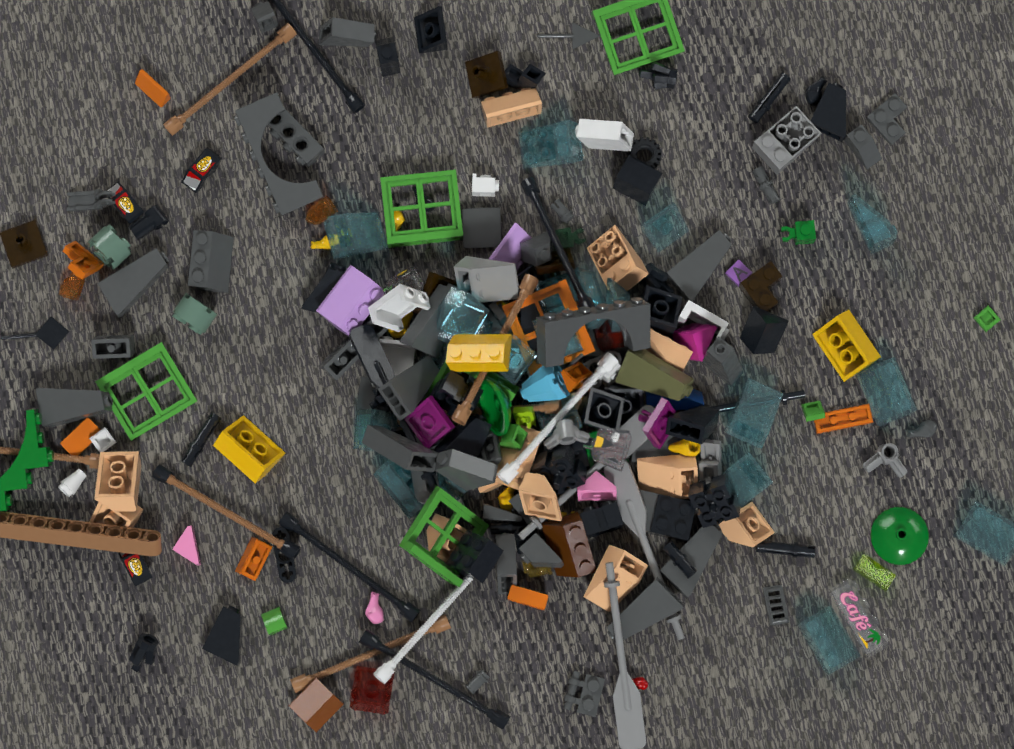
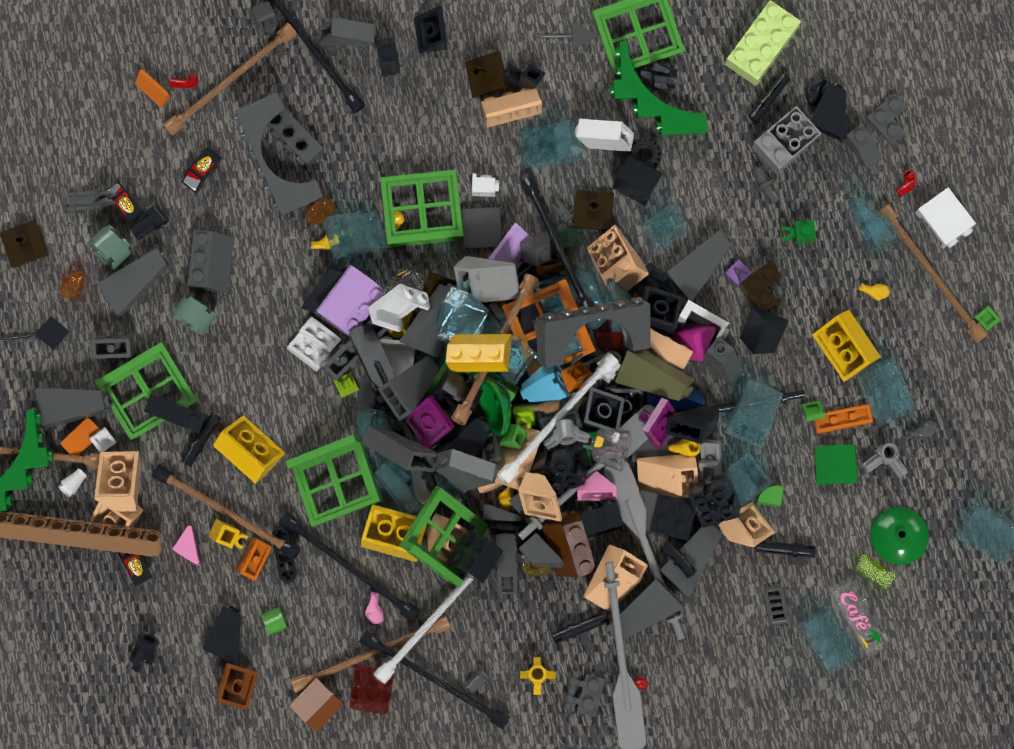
(83, 261): orange plate -> none
(175, 413): none -> black slope
(184, 83): none -> red arm
(226, 534): none -> yellow brick
(236, 686): none -> dark orange slope
(314, 343): none -> white slope
(327, 454): none -> bright green window
(346, 385): none -> lime tile
(386, 530): none -> yellow slope
(527, 597): orange slope -> none
(537, 675): none -> yellow rock
(585, 625): none -> black pin
(593, 210): none -> dark brown tile
(647, 106): none -> green arch
(762, 43): none -> yellowish green brick
(771, 496): none -> bright green brick
(836, 465): none -> green slope
(877, 291): none -> yellow animal
(908, 184): none -> red arm
(946, 218): none -> white panel
(975, 330): none -> medium nougat hose

